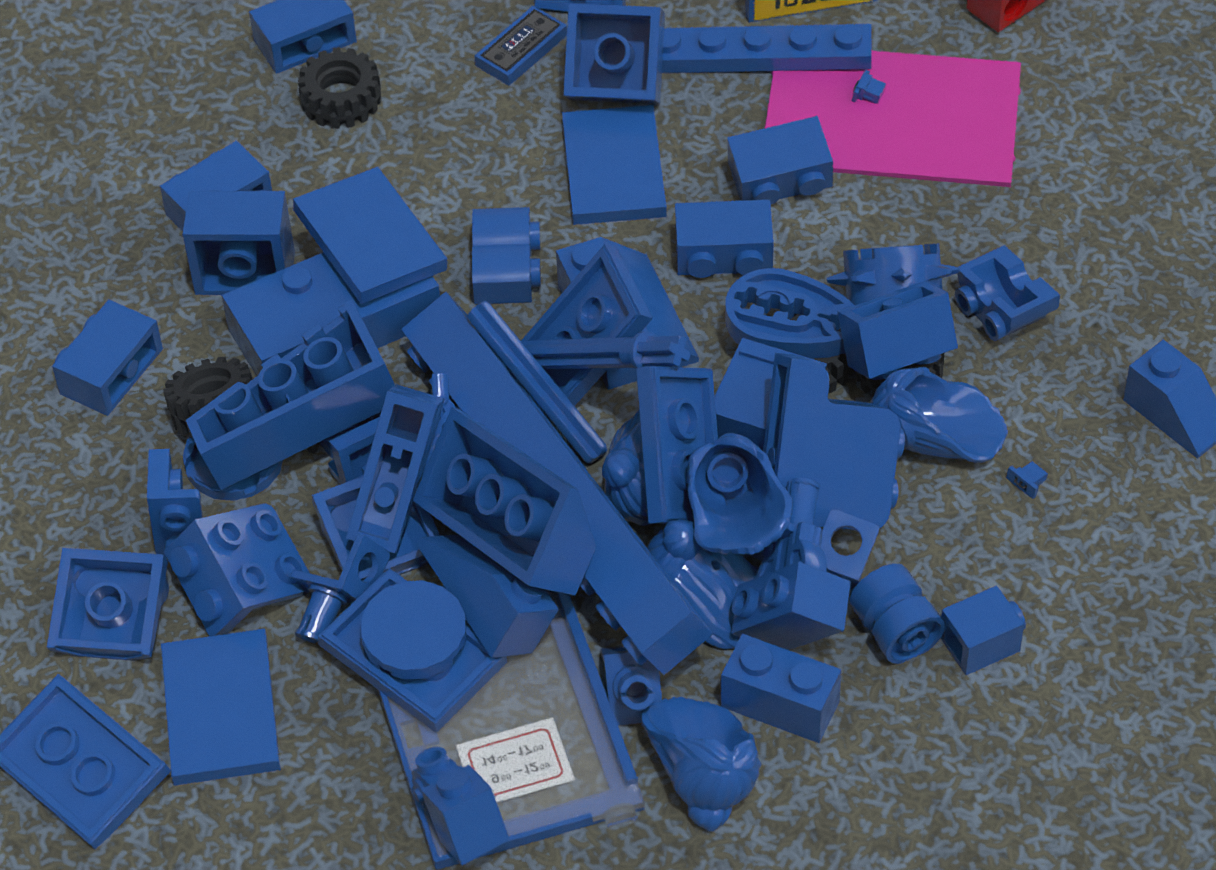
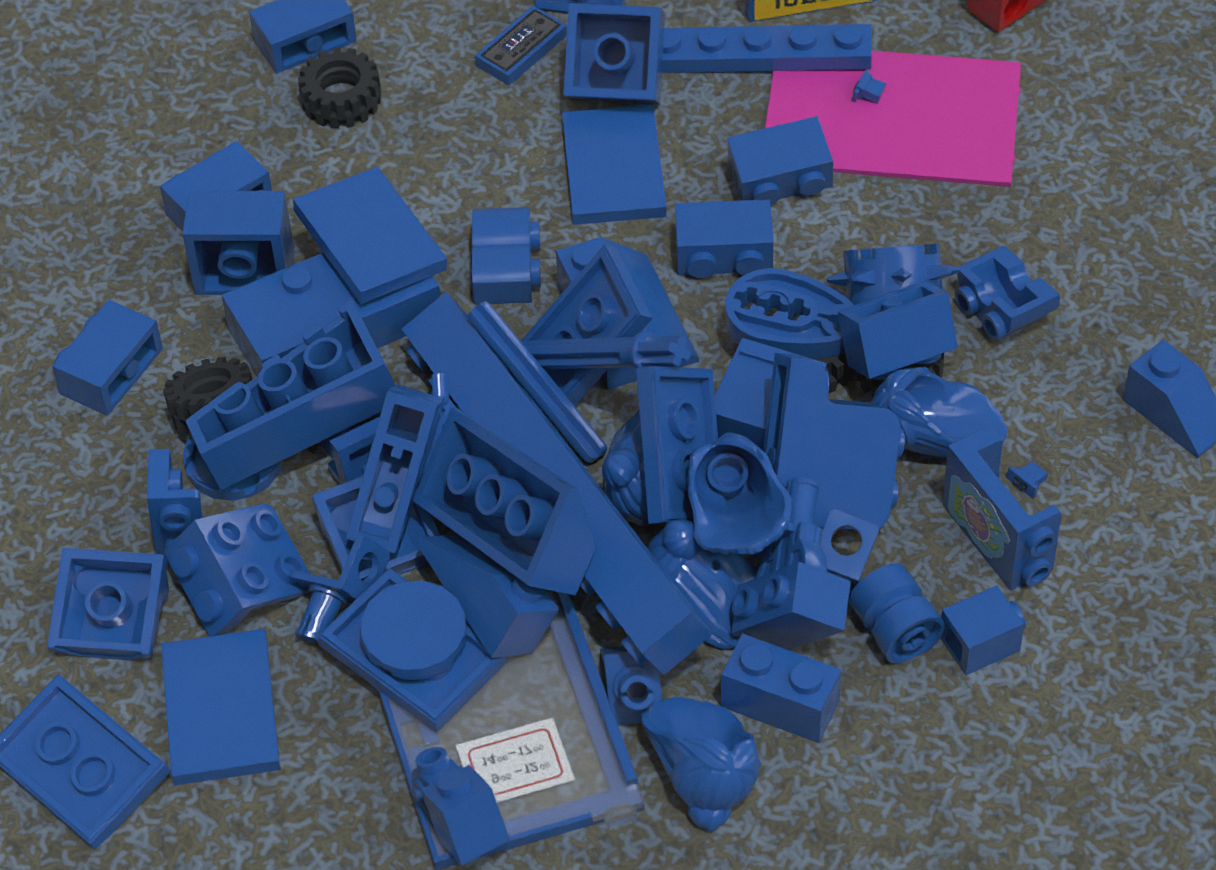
(1010, 540): none -> blue panel

